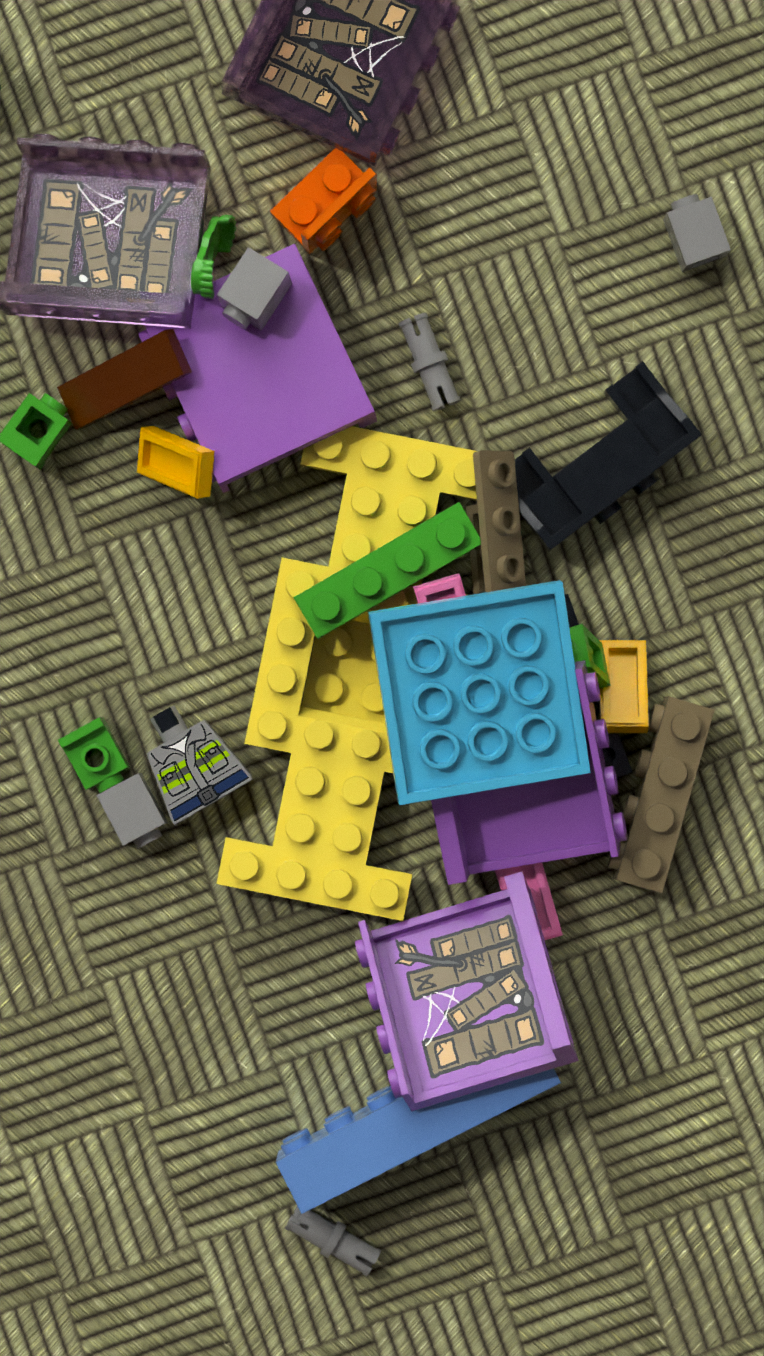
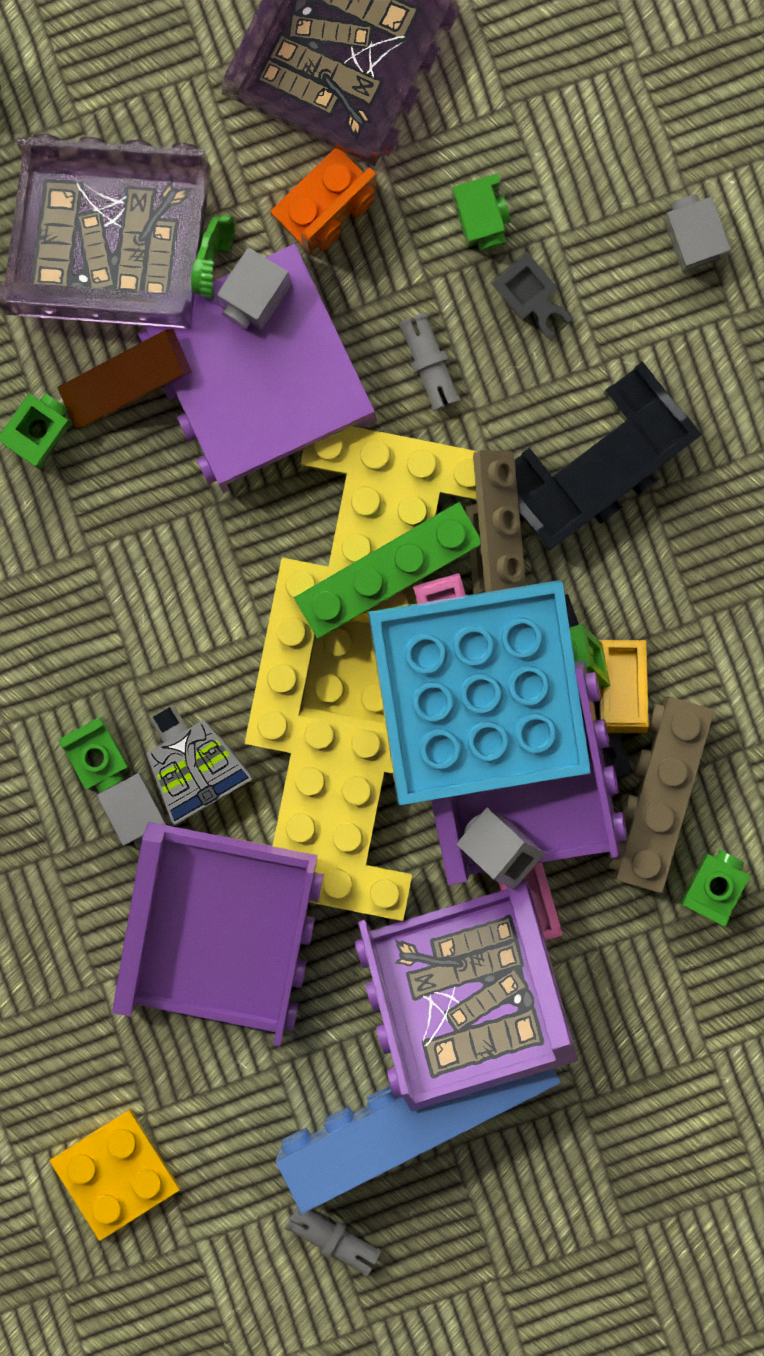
(114, 1174): none -> yellow plate
(175, 462): yellow tile -> none
(217, 929): none -> medium lavender panel
(481, 213): none -> bright green brick
(499, 848): none -> light grey brick
(527, 290): none -> dark grey plate
(698, 893): none -> bright green brick

